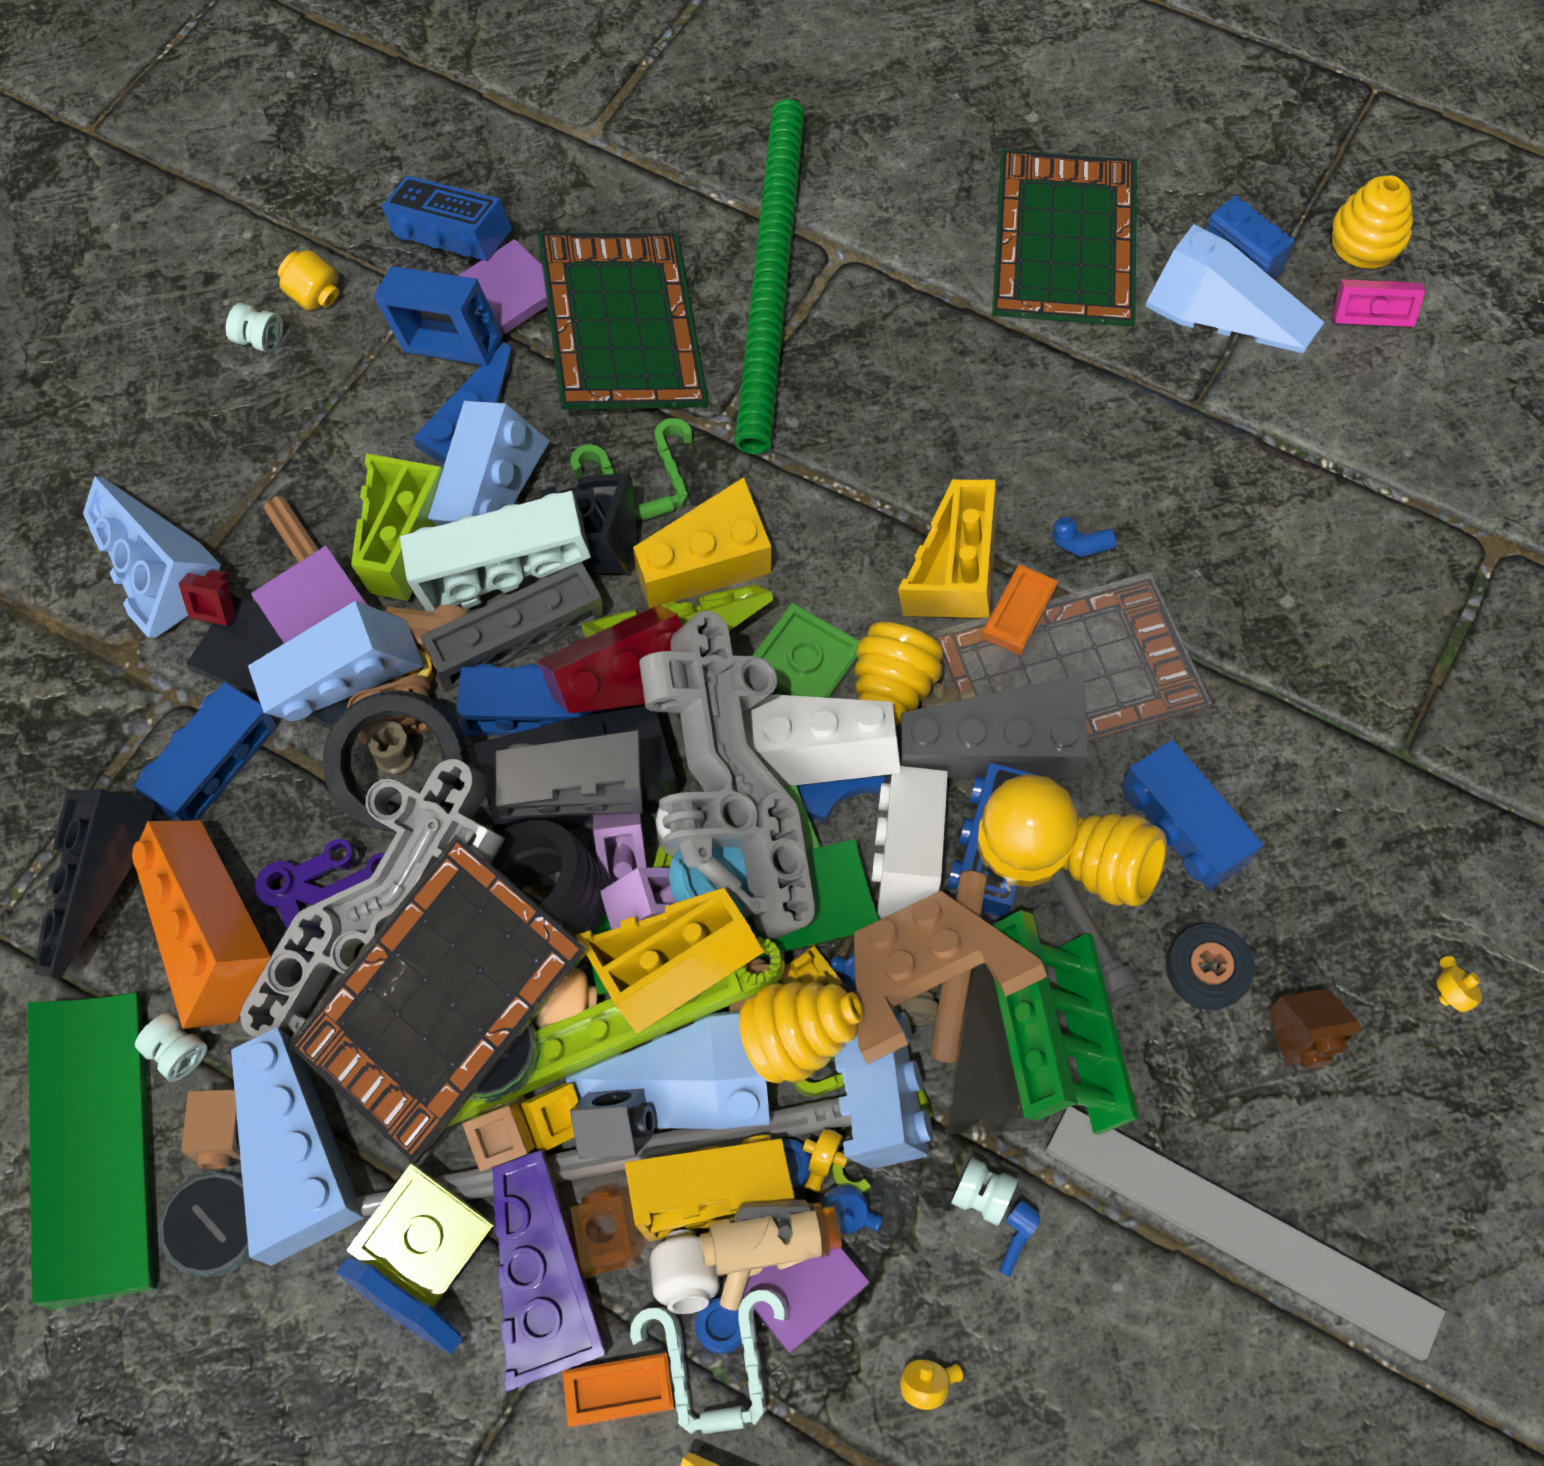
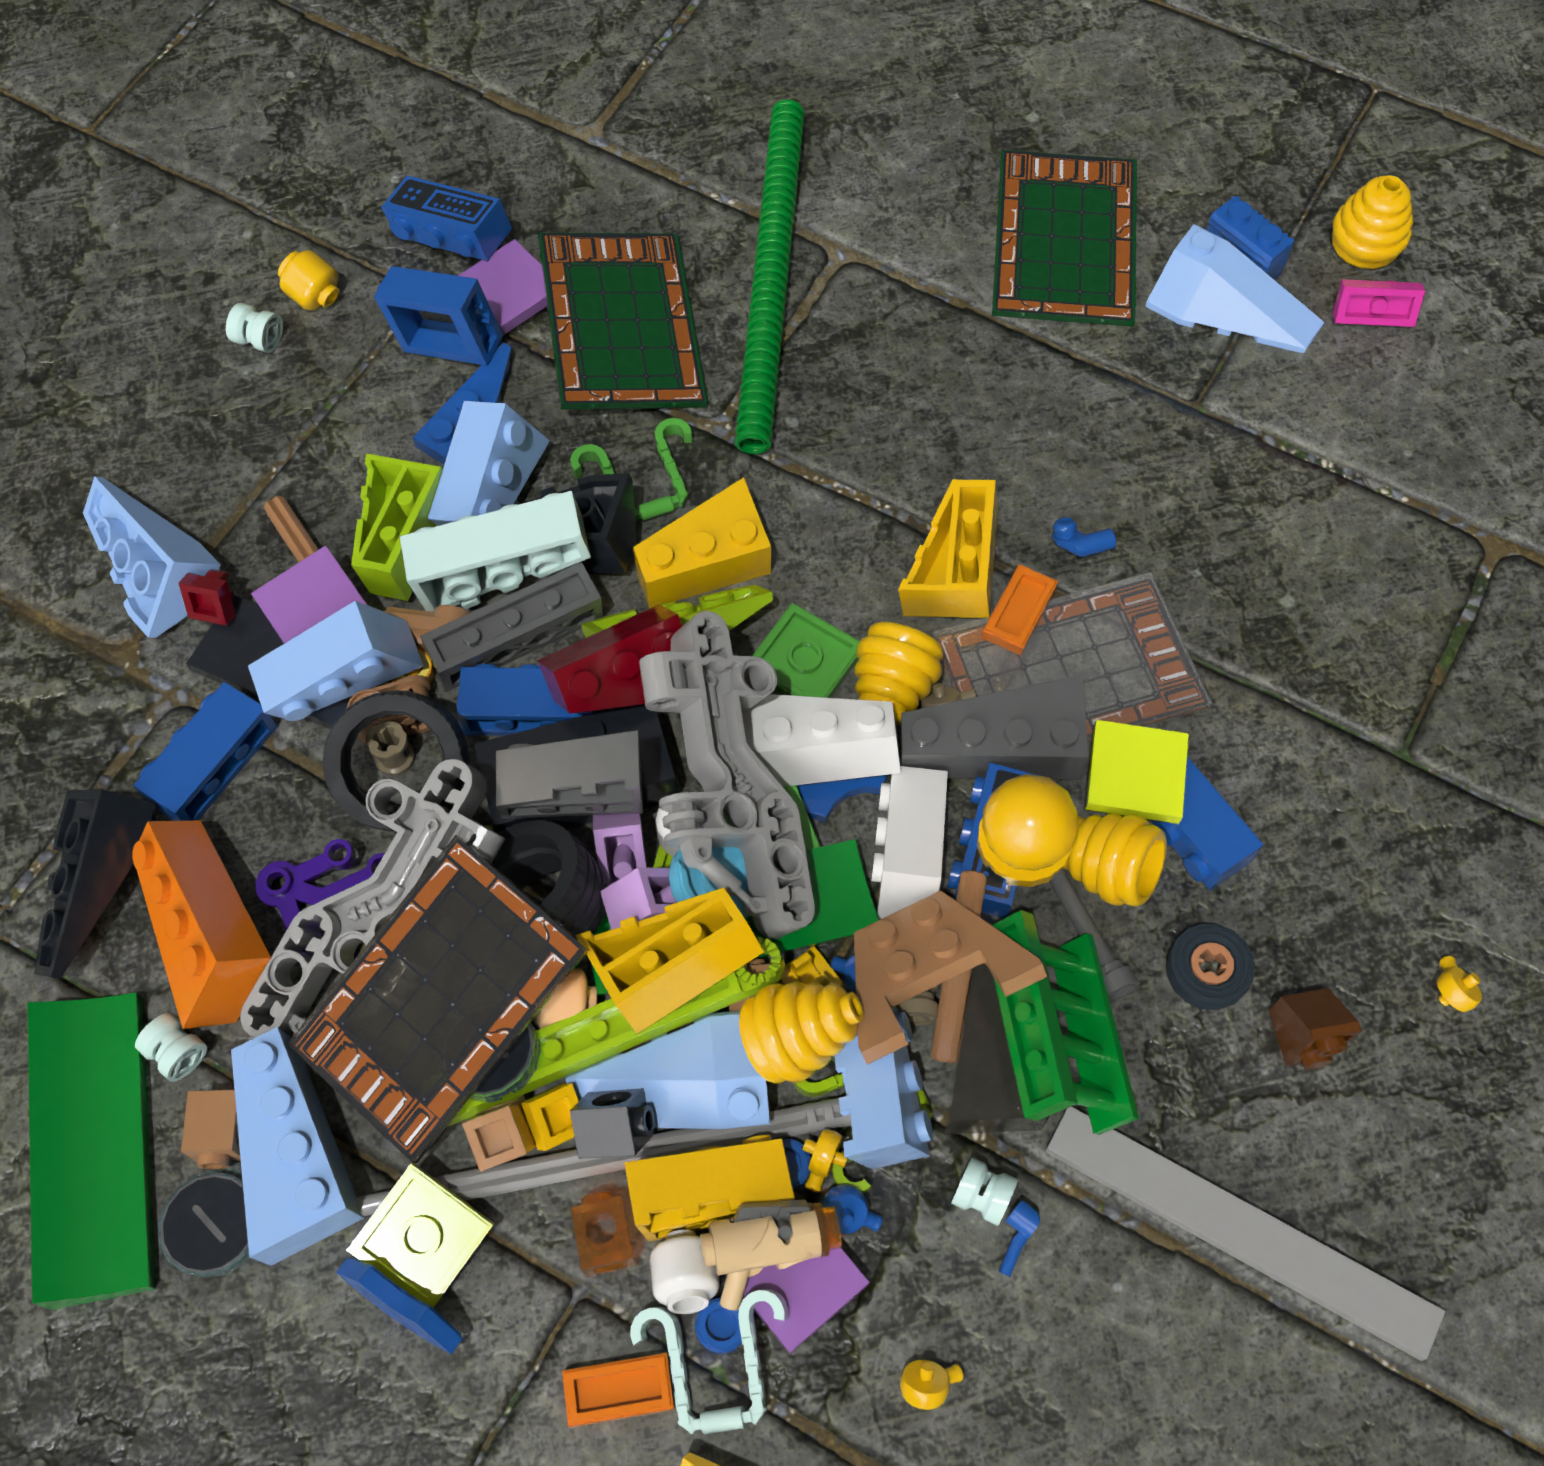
(544, 1293): wing -> none
(1137, 771): none -> neon yellow tile

